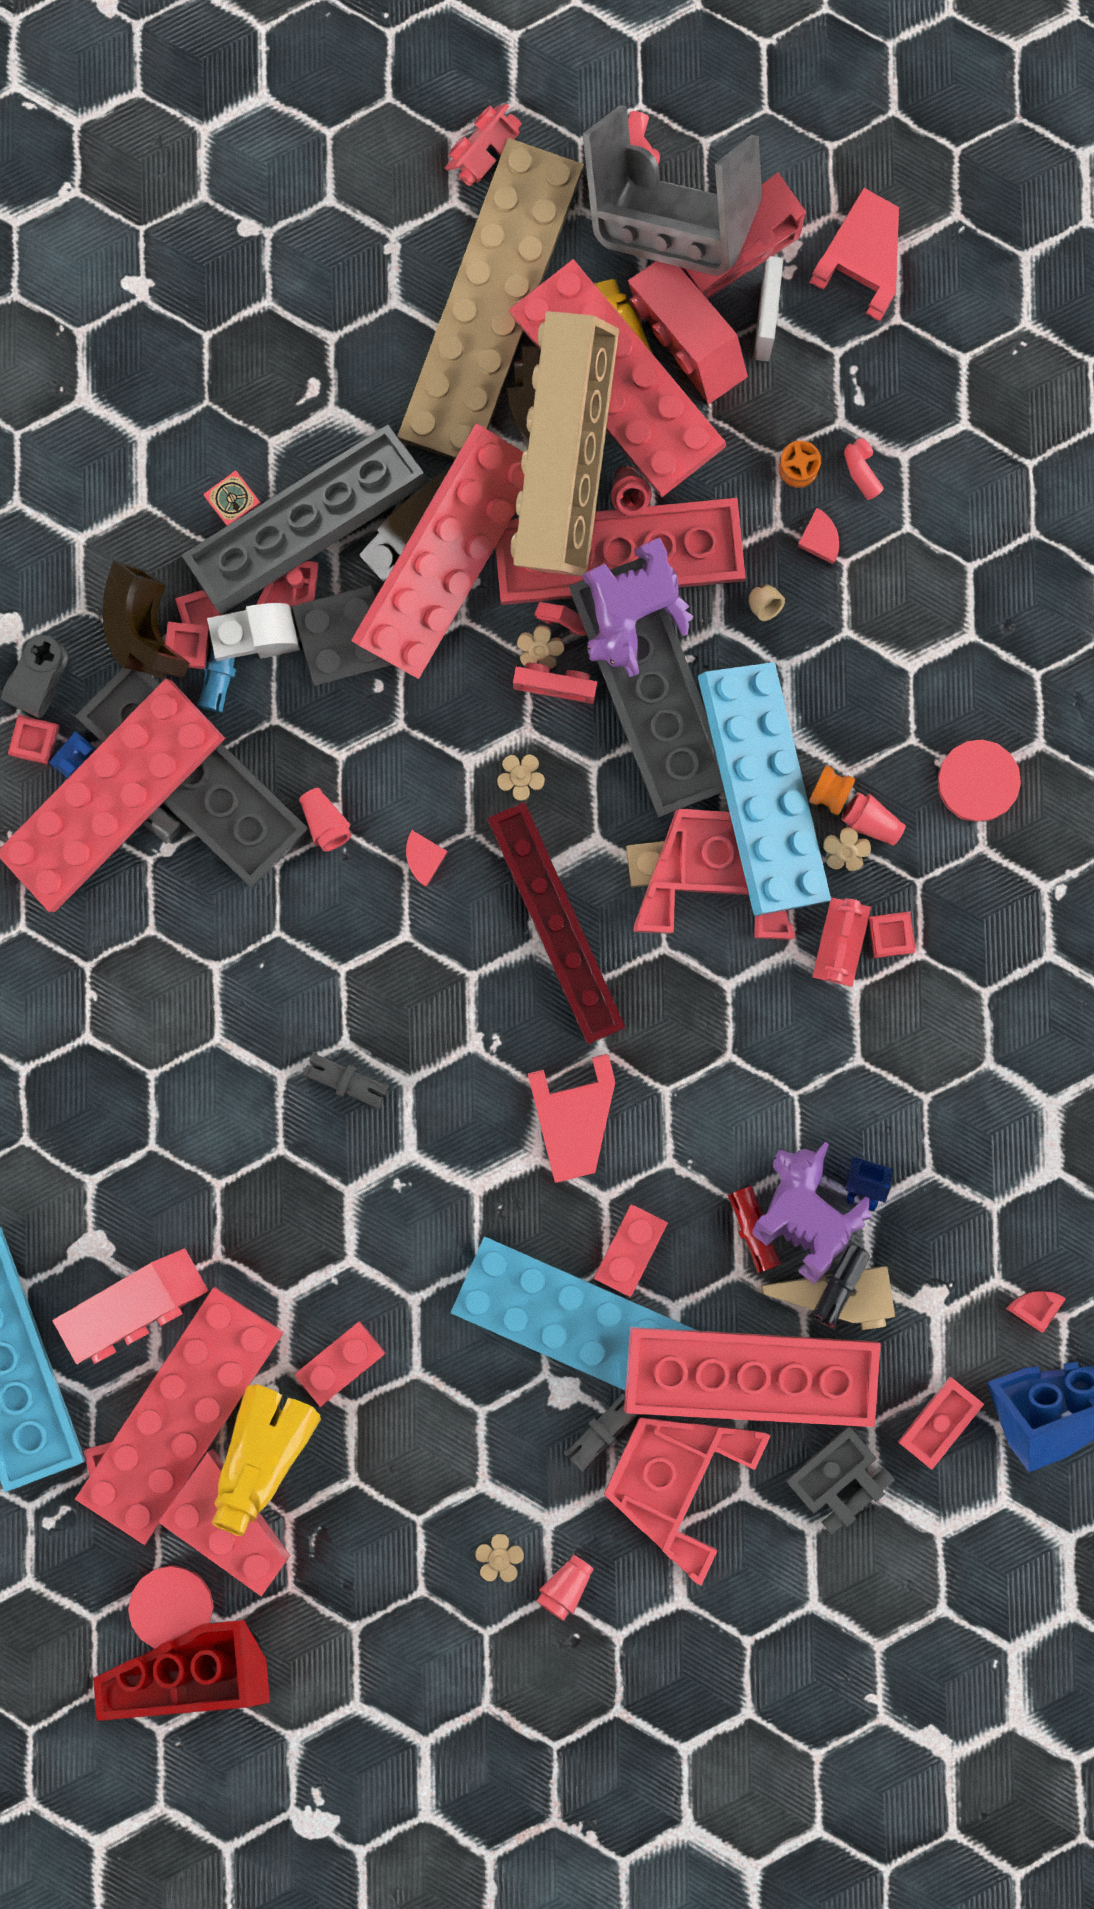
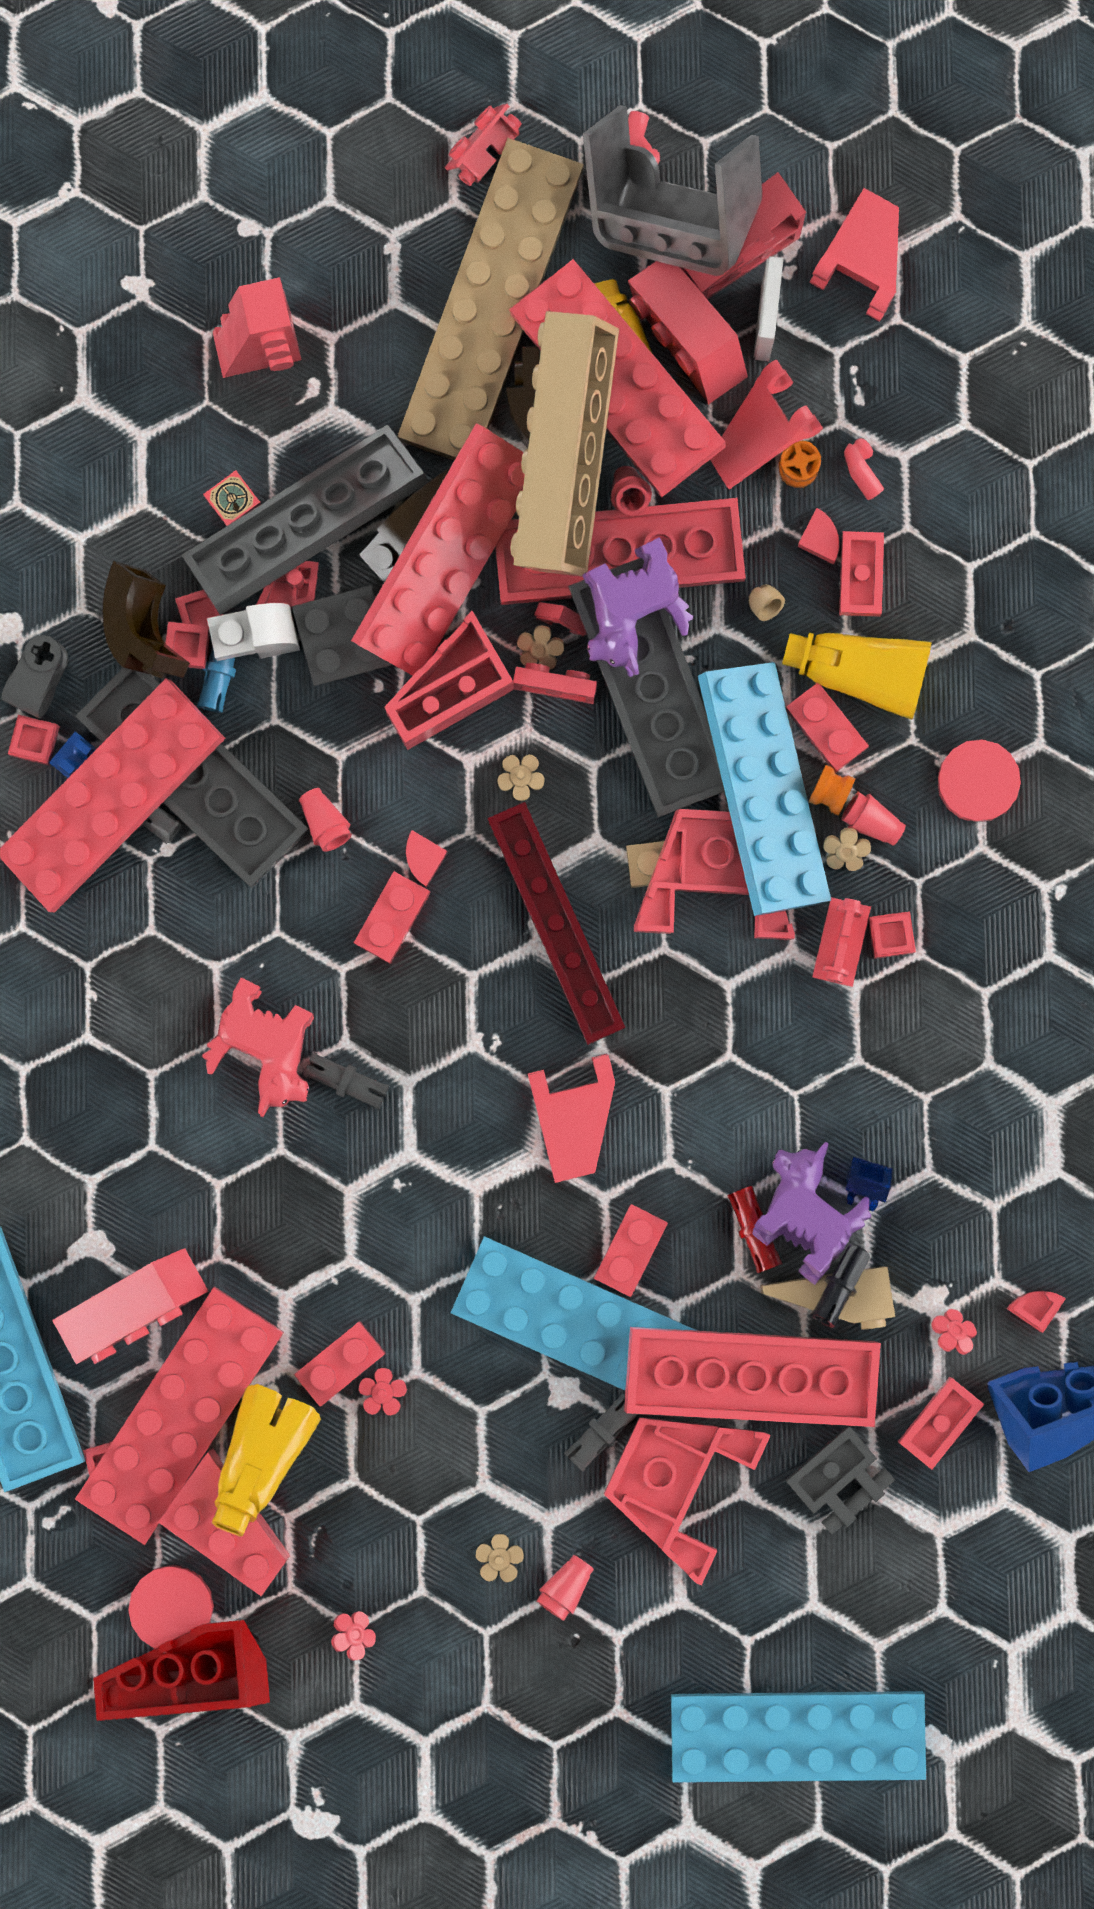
(257, 330): none -> coral wedge
(266, 1038): none -> coral animal
(353, 1635): none -> coral plant
(382, 1392): none -> coral plant
(392, 917): none -> coral plate
(450, 686): none -> coral wedge
(761, 428): none -> coral flag
(798, 1736): none -> medium azure plate
(826, 727): none -> coral plate
(861, 573): none -> coral plate
(867, 668): none -> yellow piece
(954, 1332): none -> coral plant

